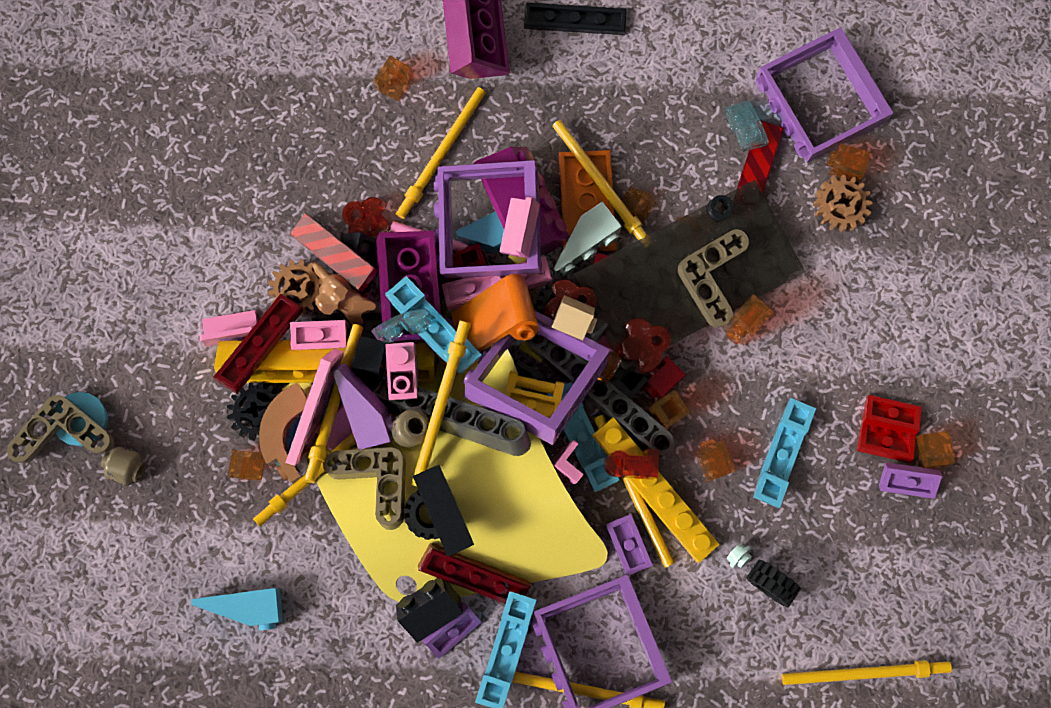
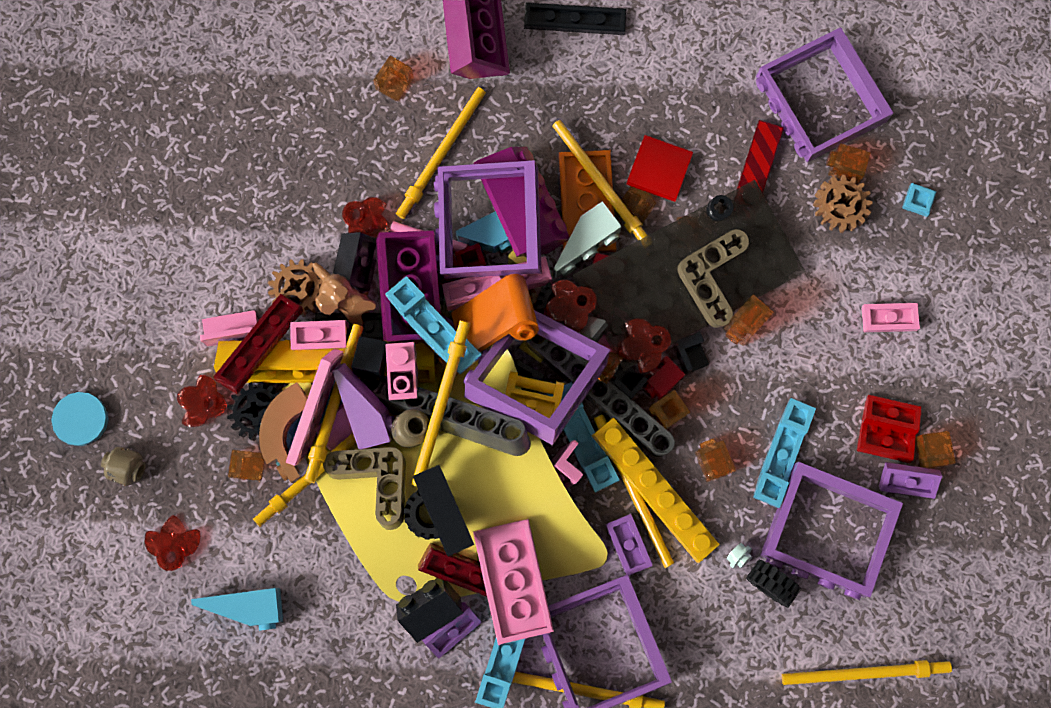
(62, 420): dark tan beam -> none
(172, 539): none -> clear red plate
(197, 401): none -> clear red plate
(334, 252): tile -> none
(412, 321): clear light blue slope -> none
(513, 581): none -> bright pink tile
(520, 227): bright pink panel -> none
(574, 318): tan brick -> none
(630, 466): clear red leg -> none
(659, 168): none -> red slope
(690, 353): none -> black panel
(746, 125): clear light blue slope -> none
(847, 489): none -> medium lavender window
(890, 317): none -> bright pink plate
(919, 199): none -> medium azure tile

